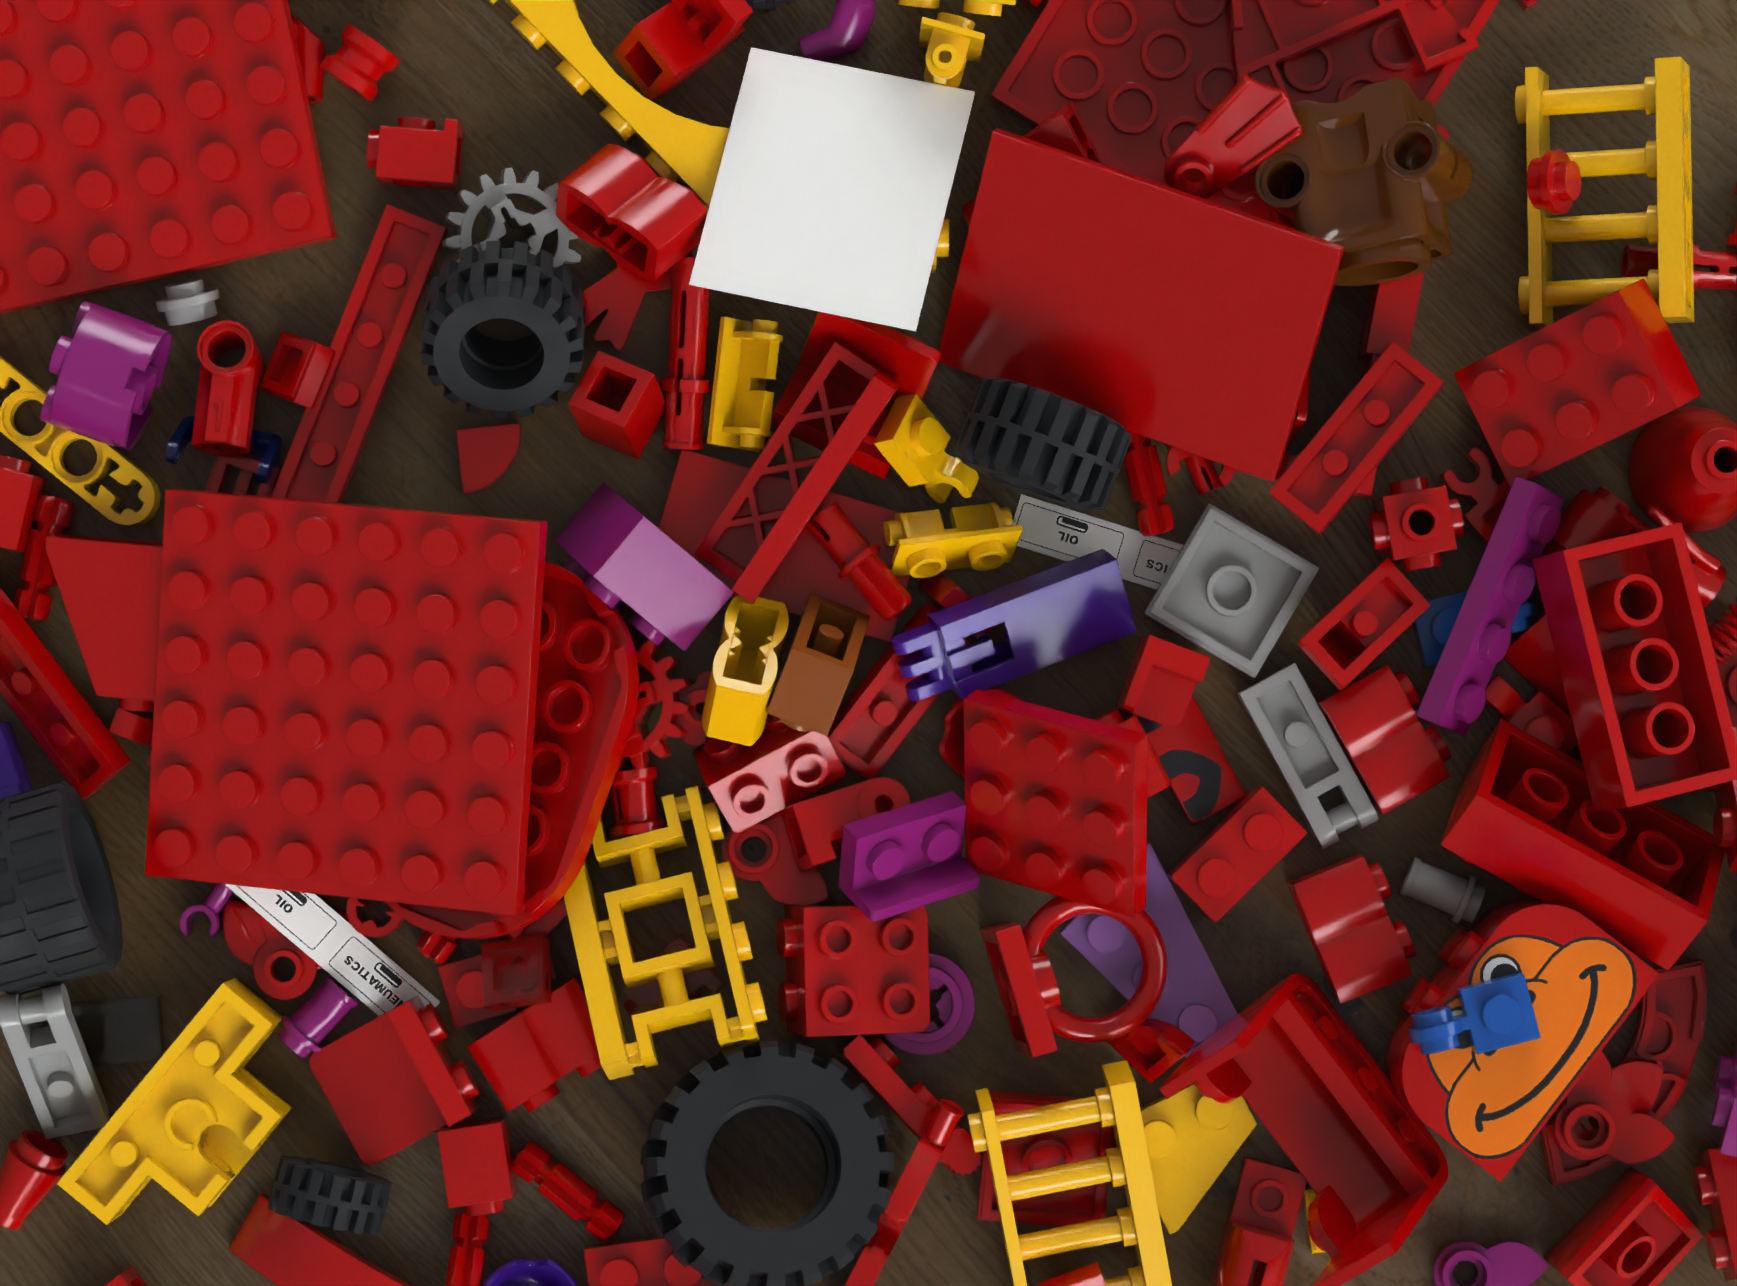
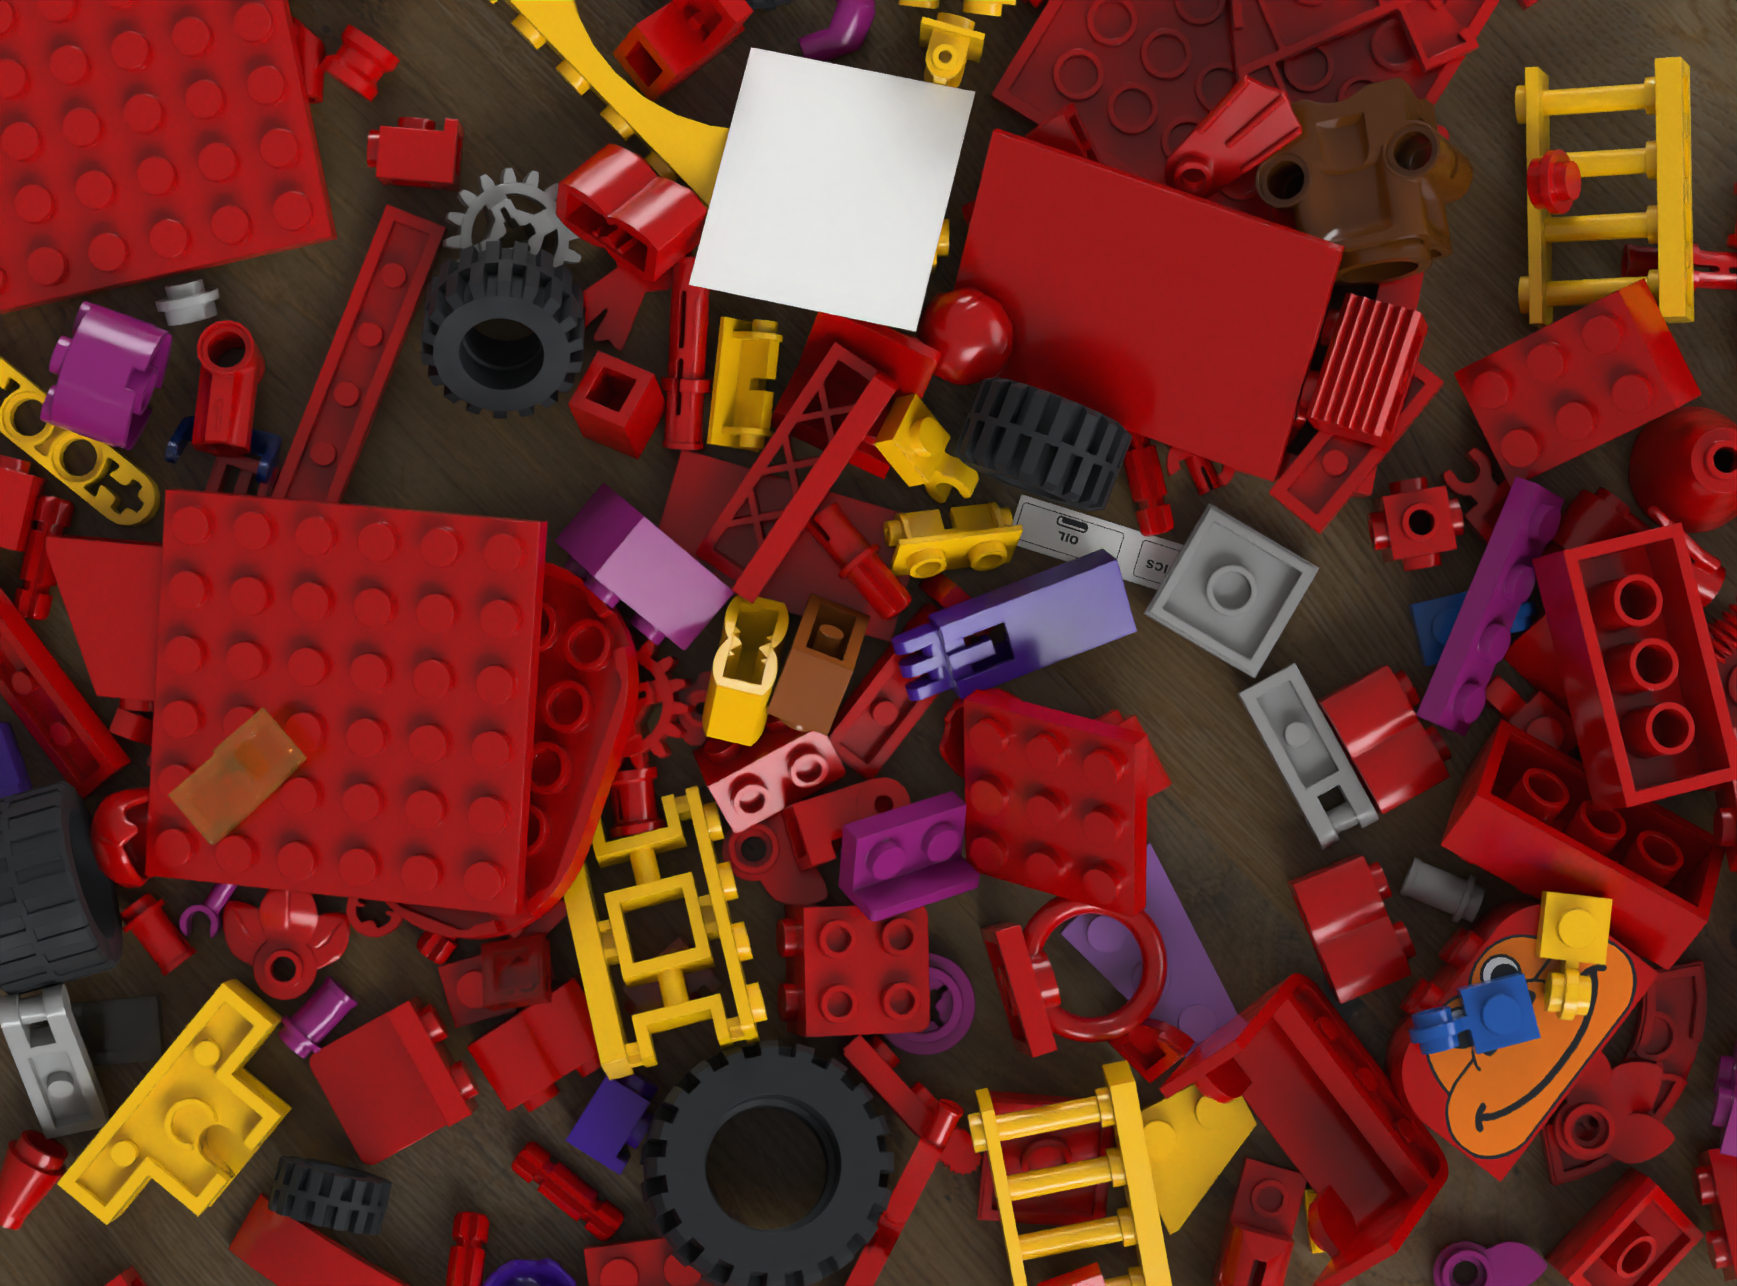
(120, 836): none -> red hair
(157, 933): none -> red pin
(238, 776): none -> slope
(296, 369): red tile -> none
(336, 947): white sticker -> none
(478, 1165): red brick -> none
(486, 454): red tile -> none
(615, 1118): none -> dark purple brick
(969, 333): none -> red hair
(1161, 681): red panel -> none
(1195, 765): red slope -> none
(1236, 853): red brick -> none
(1362, 623): red slope -> none
(1364, 369): none -> red brick
(1571, 931): none -> yellow plate

